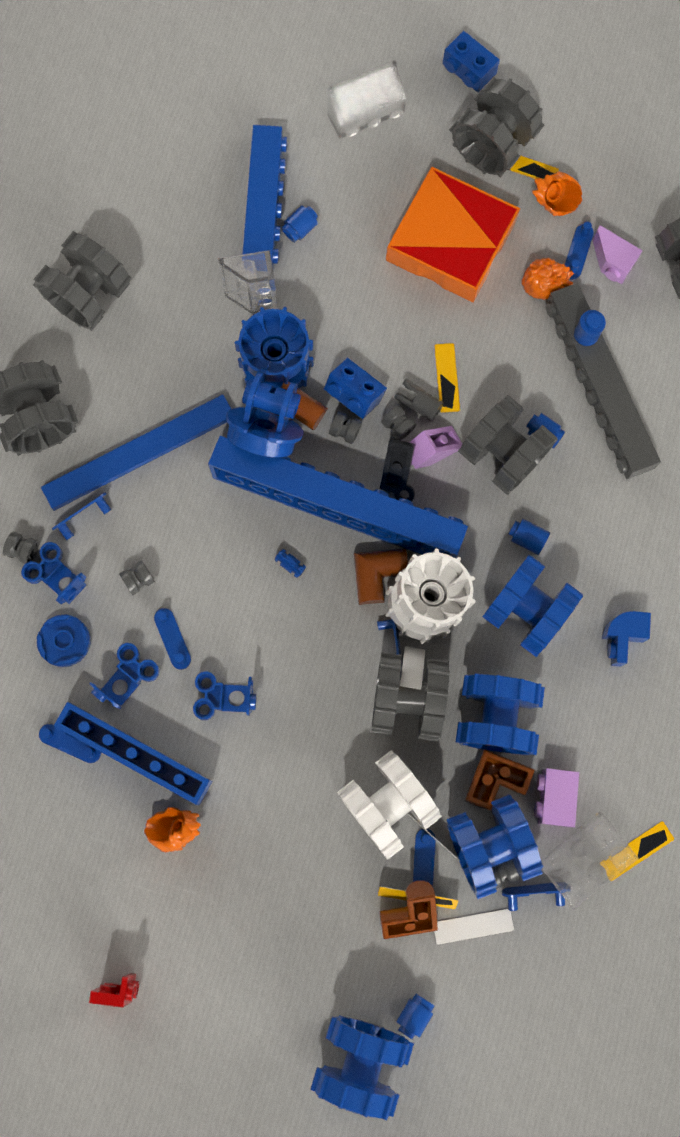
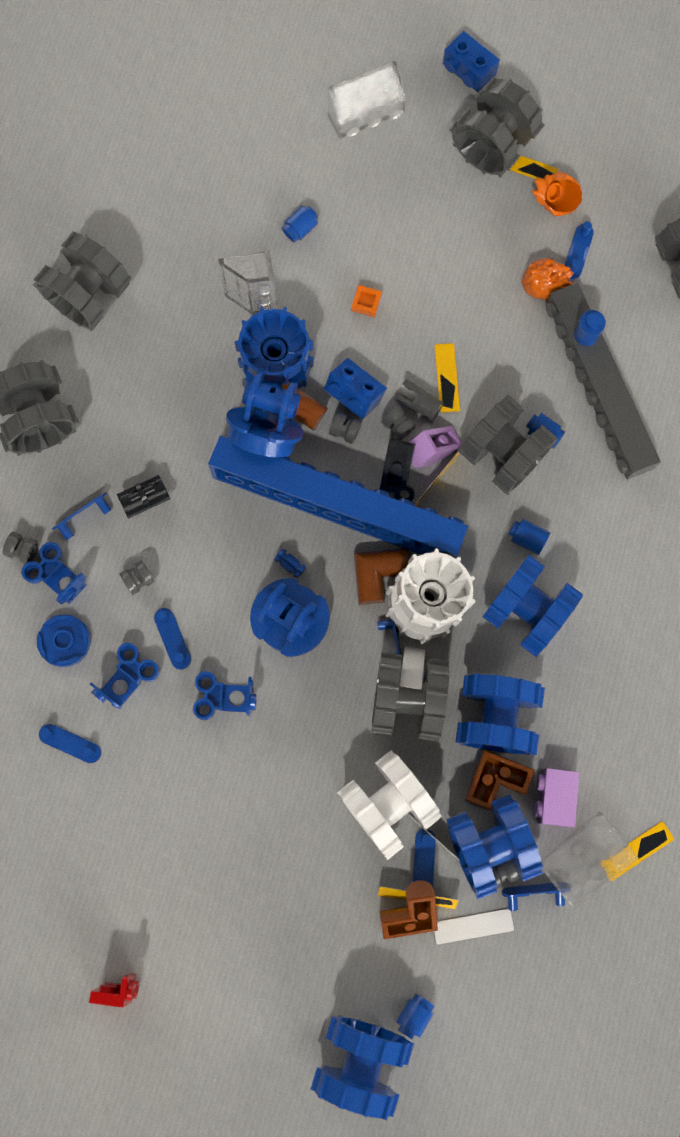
(133, 753): blue brick -> none
(136, 453): blue tile -> none
(143, 496): none -> black hips
(172, 829): orange hair -> none
(264, 191): blue brick -> none
(289, 617): none -> blue piece
(366, 301): none -> orange plate
(439, 476): none -> yellow sticker
(452, 234): orange tile -> none
(614, 255): lavender slope -> none
(626, 627): blue brick -> none

